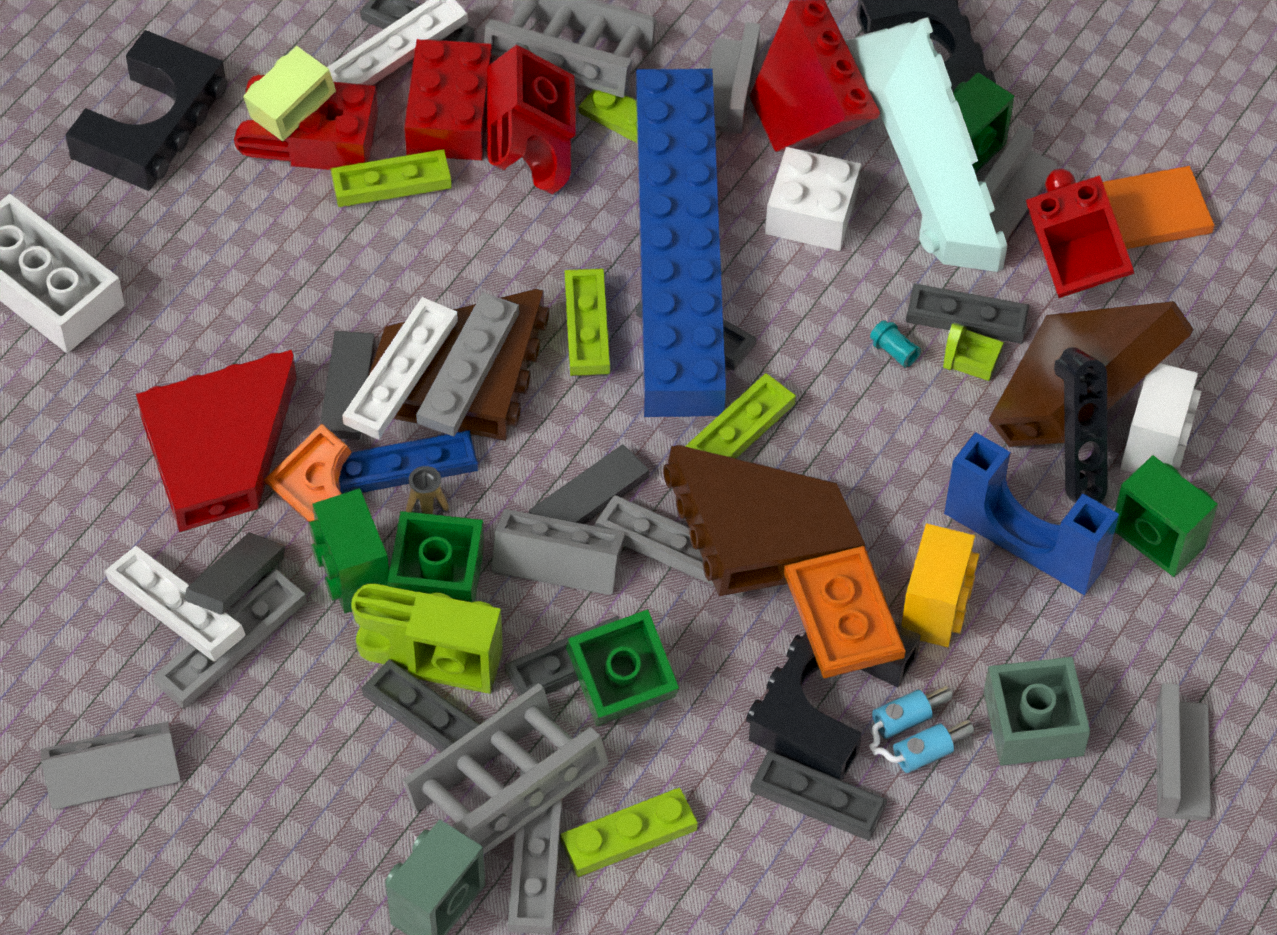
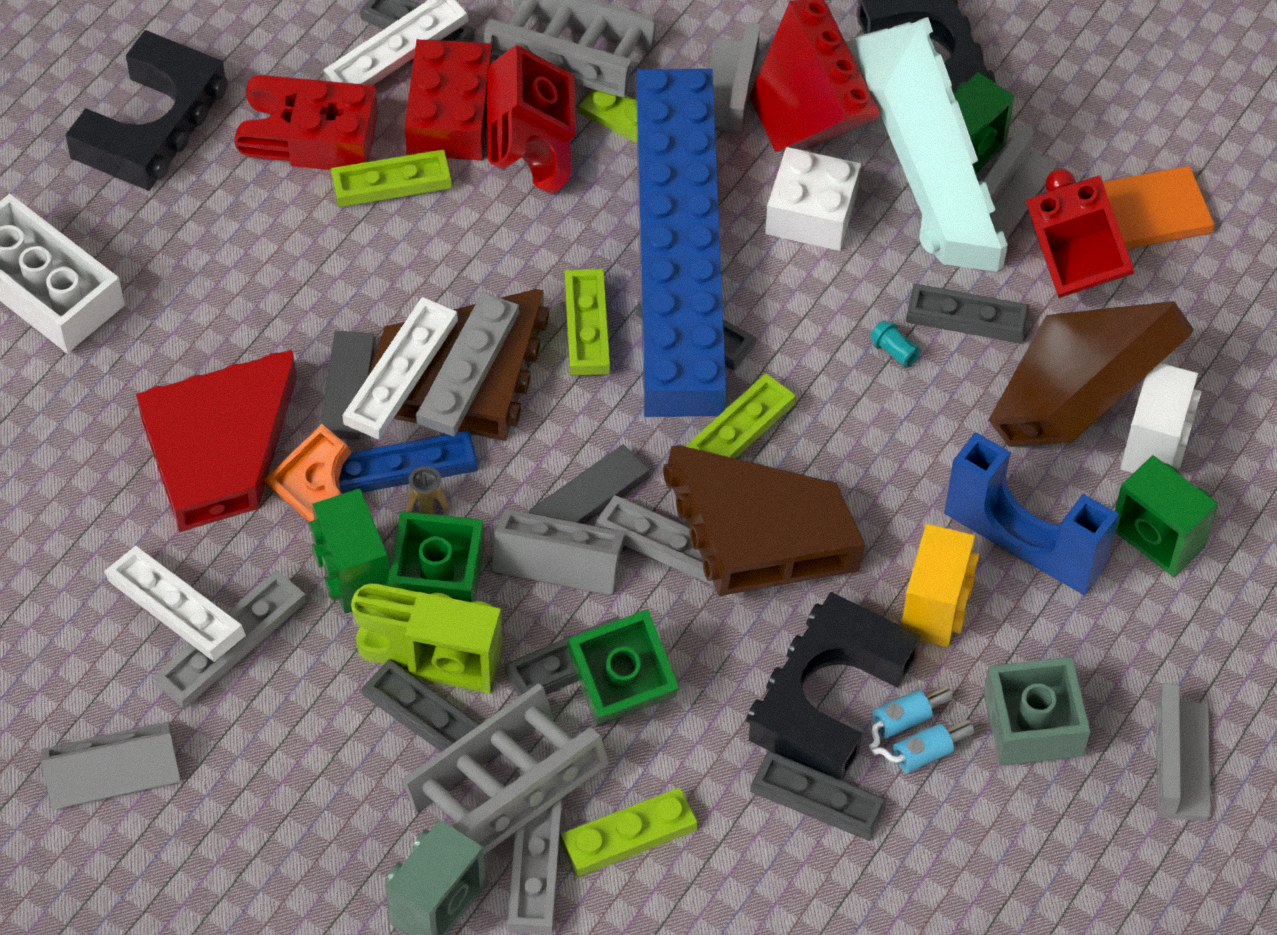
(234, 573): dark grey tile -> none
(289, 93): yellowish green piece -> none
(844, 612): orange tile -> none
(971, 352): lime tile -> none
(1079, 374): black beam -> none

